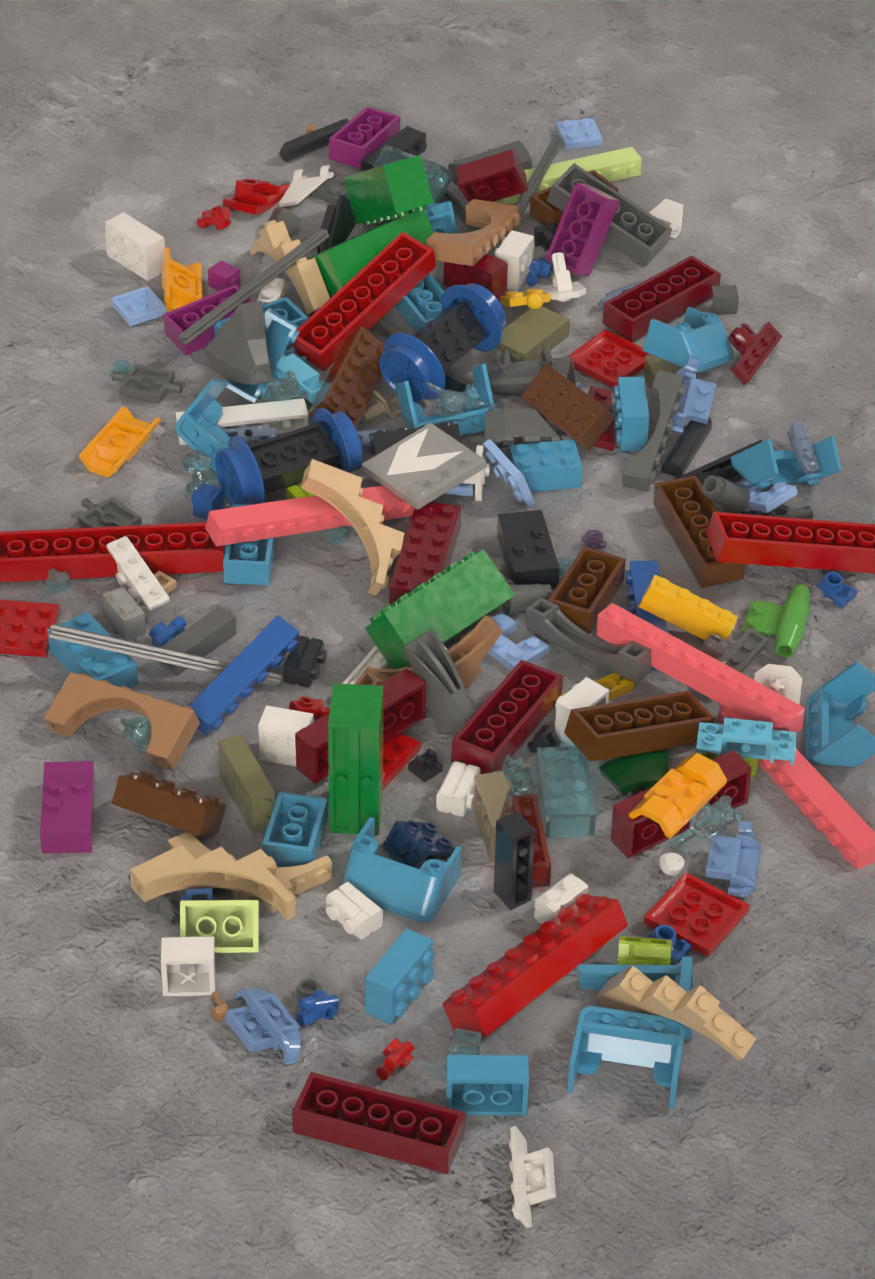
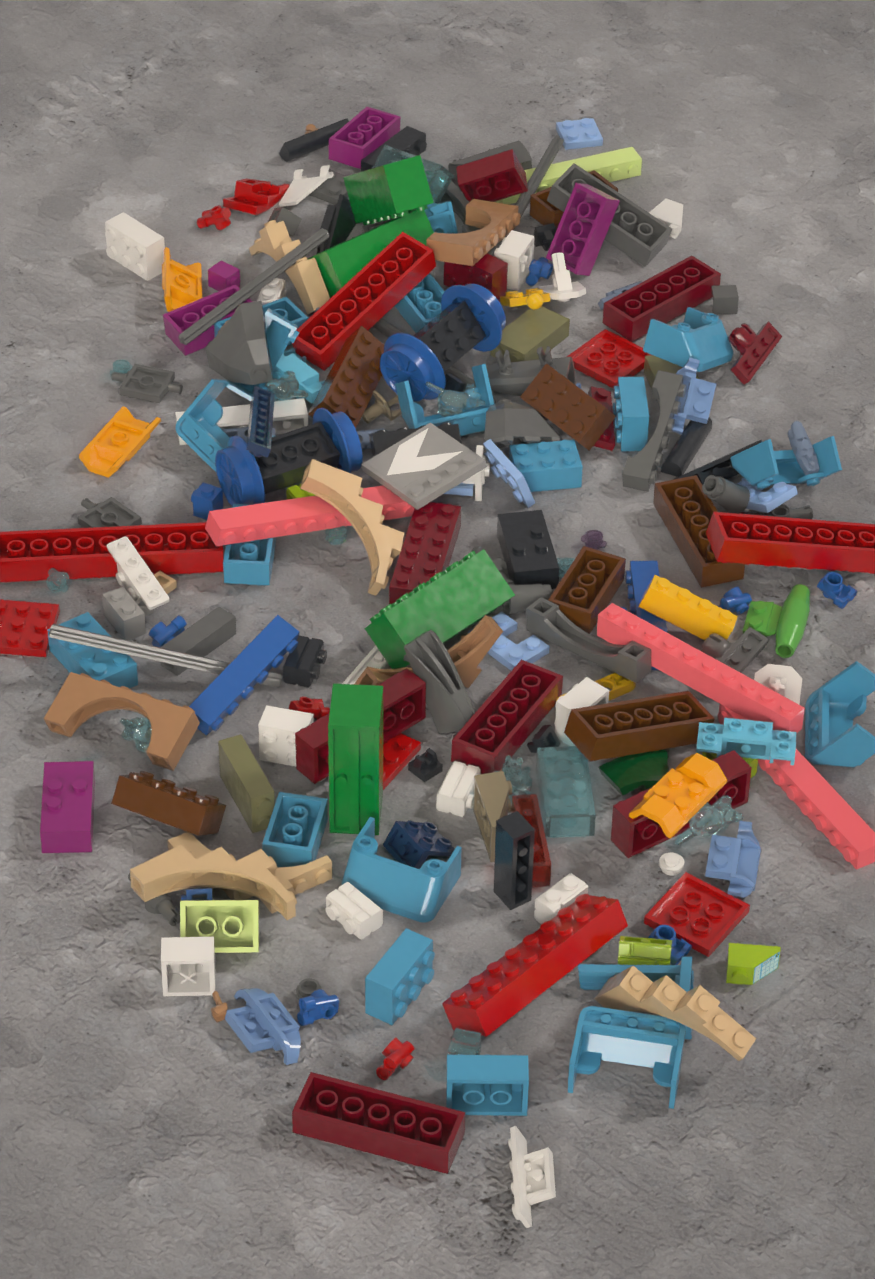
(138, 306): light blue plate -> none
(200, 472): clear light blue animal -> none
(260, 422): none -> dark blue plate
(735, 601): none -> blue plate
(750, 962): none -> lime slope

